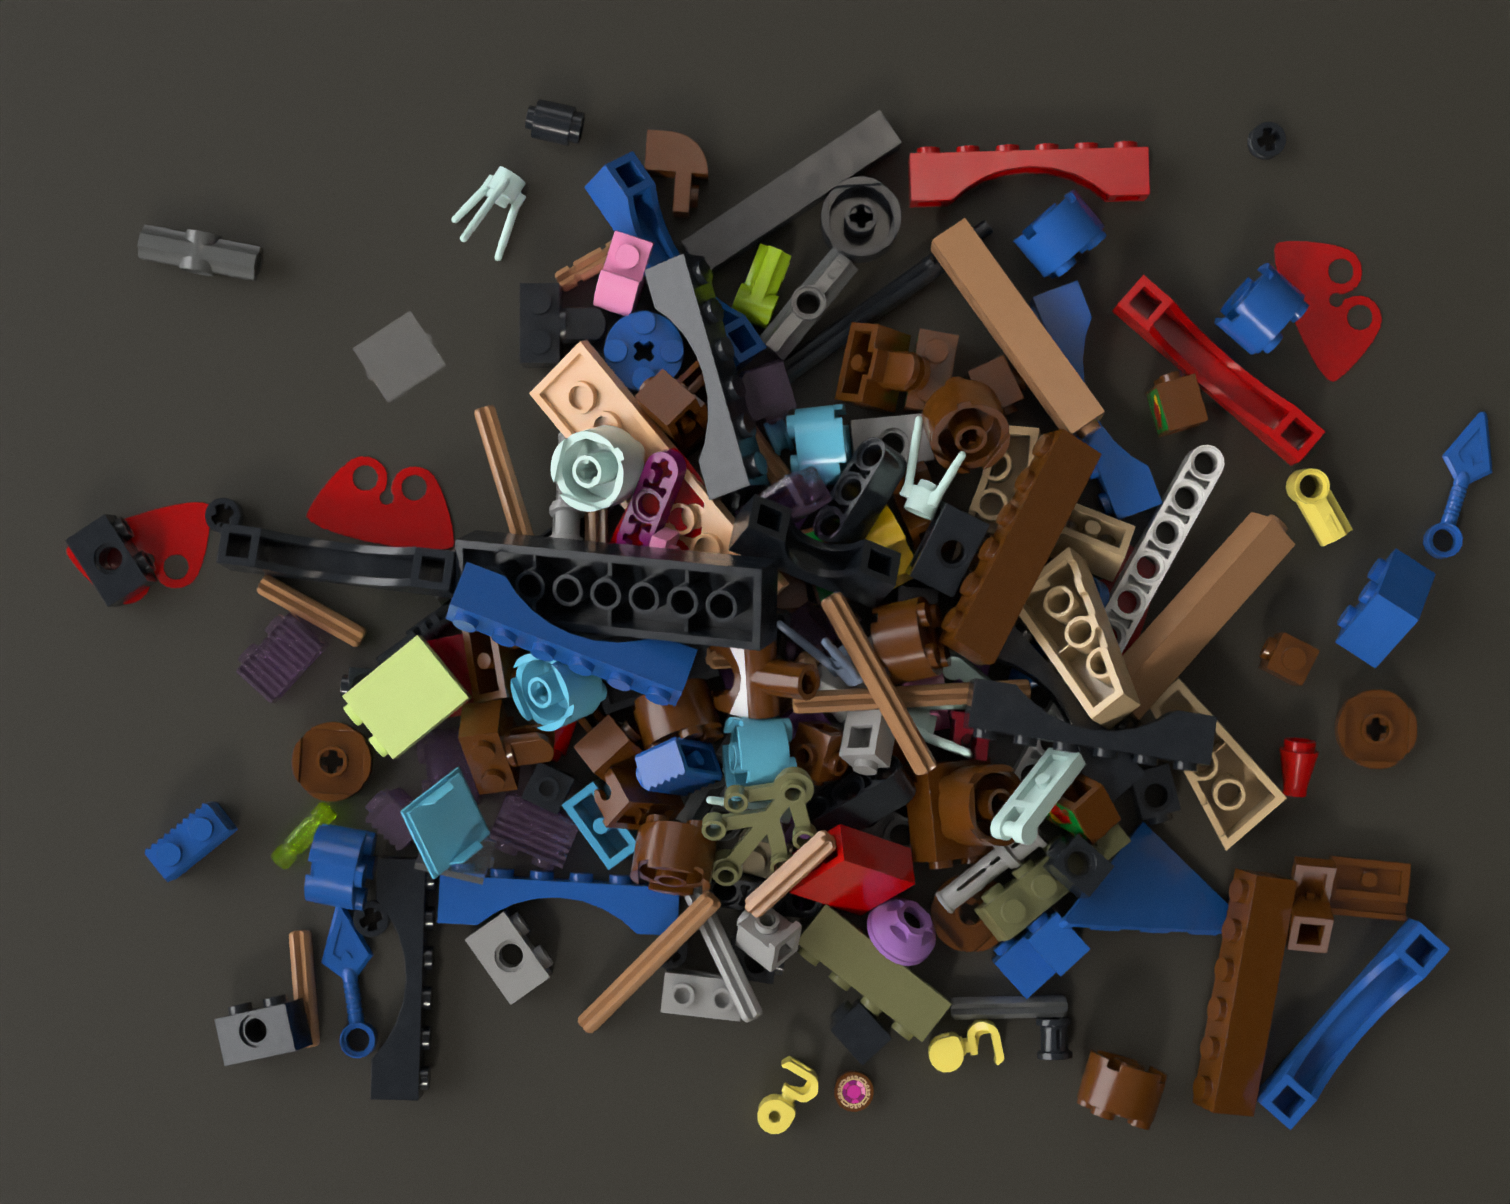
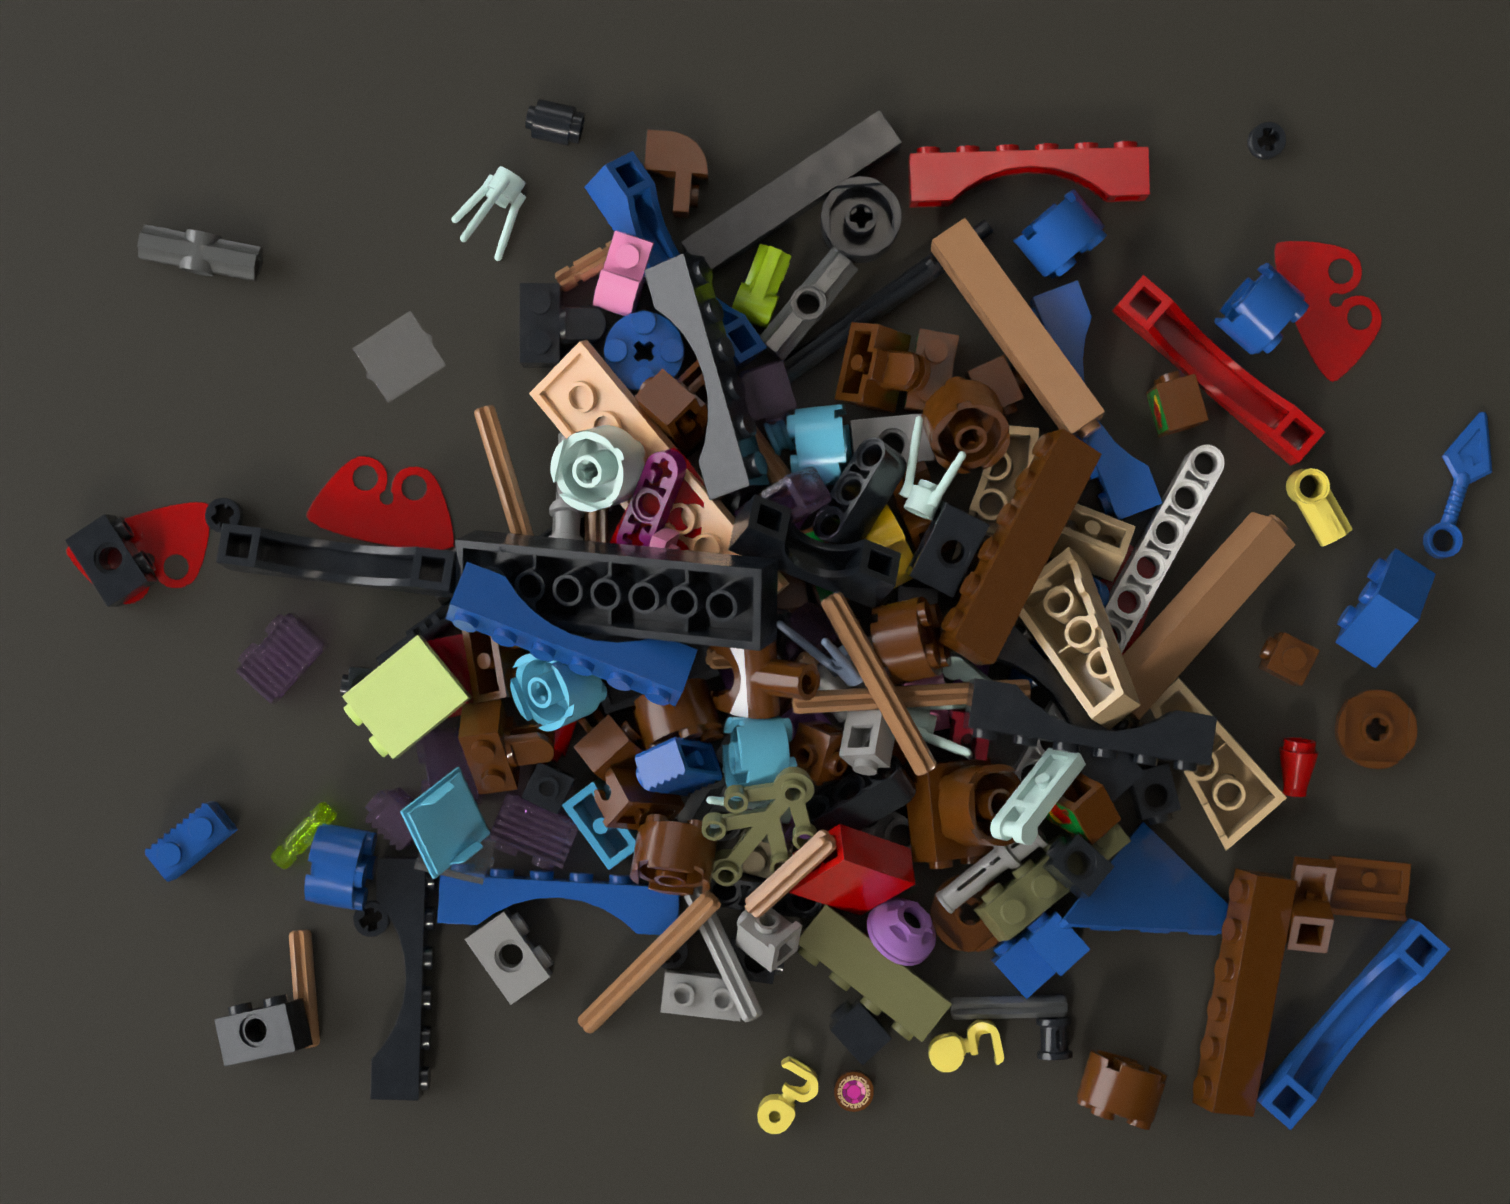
(311, 610): medium nougat axle -> none
(347, 955): blue piece -> none
(350, 746): reddish brown plate -> none

